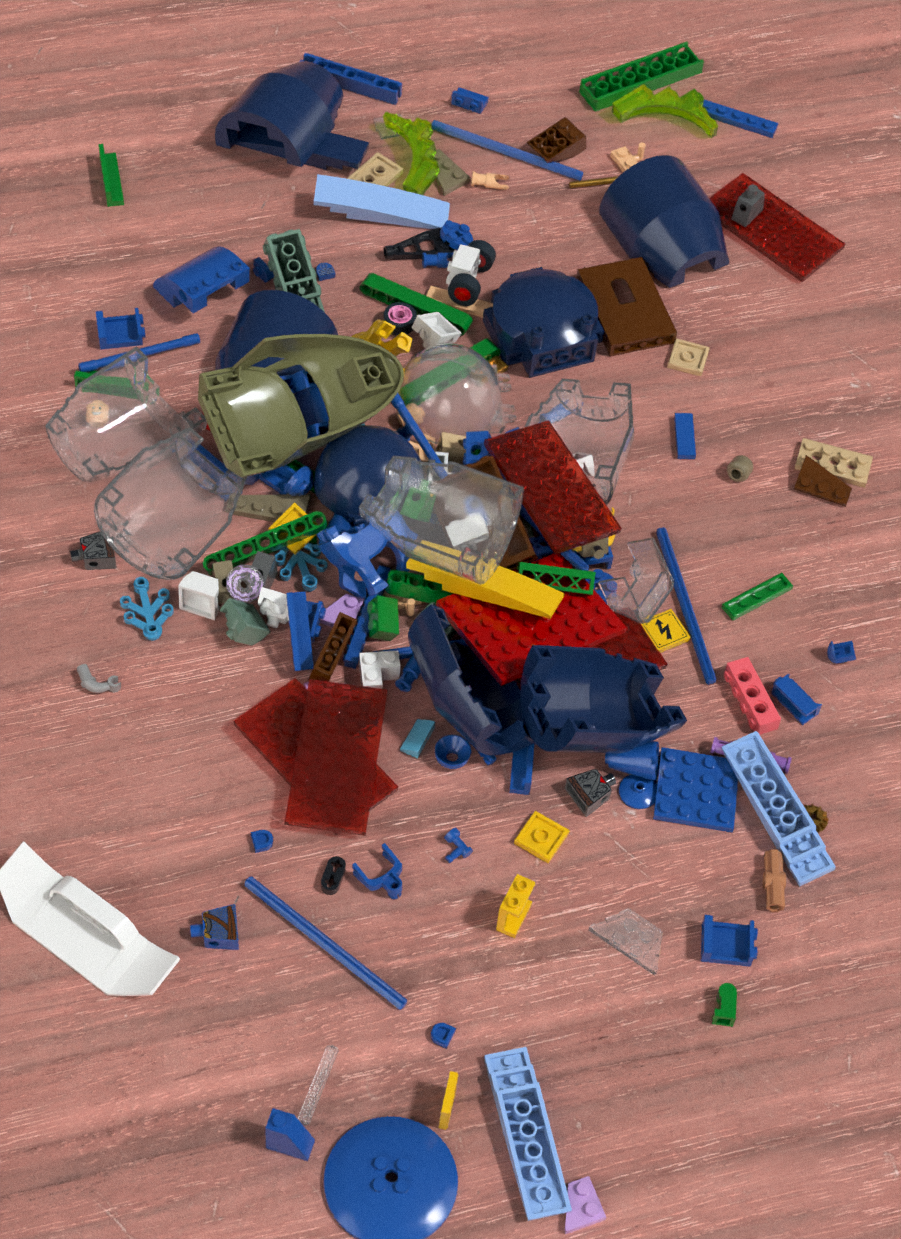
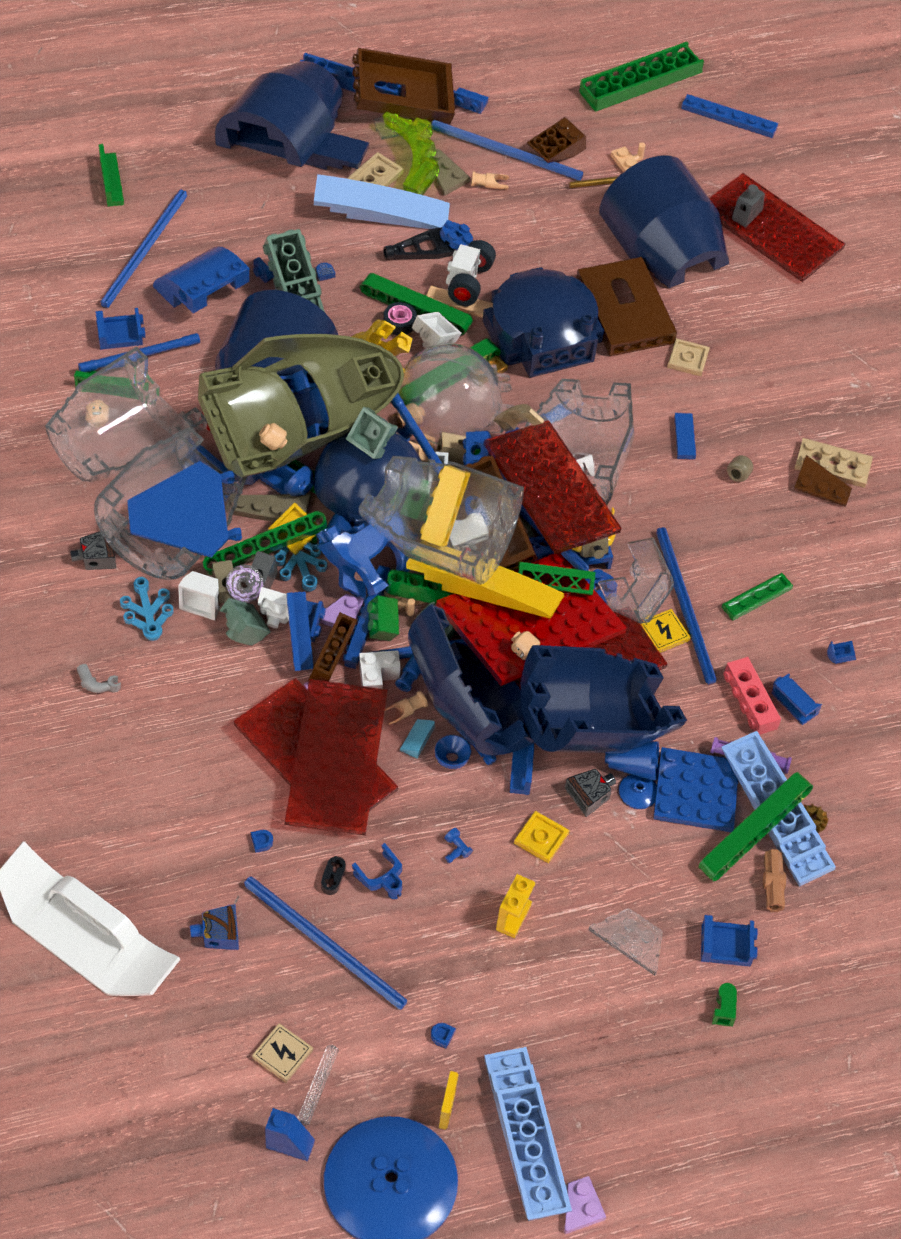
(143, 249): none -> blue axle
(185, 511): none -> blue flag
(273, 436): none -> light nougat head
(282, 1053): none -> tan tile
(371, 433): none -> sand green brick
(408, 706): none -> light nougat piece
(426, 83): none -> reddish brown panel
(439, 260): blue piece -> none
(444, 505): none -> yellow brick
(518, 414): none -> tan slope
(522, 643): none -> light nougat head
(688, 106): clear neon green arch -> none
(755, 826): none -> green beam

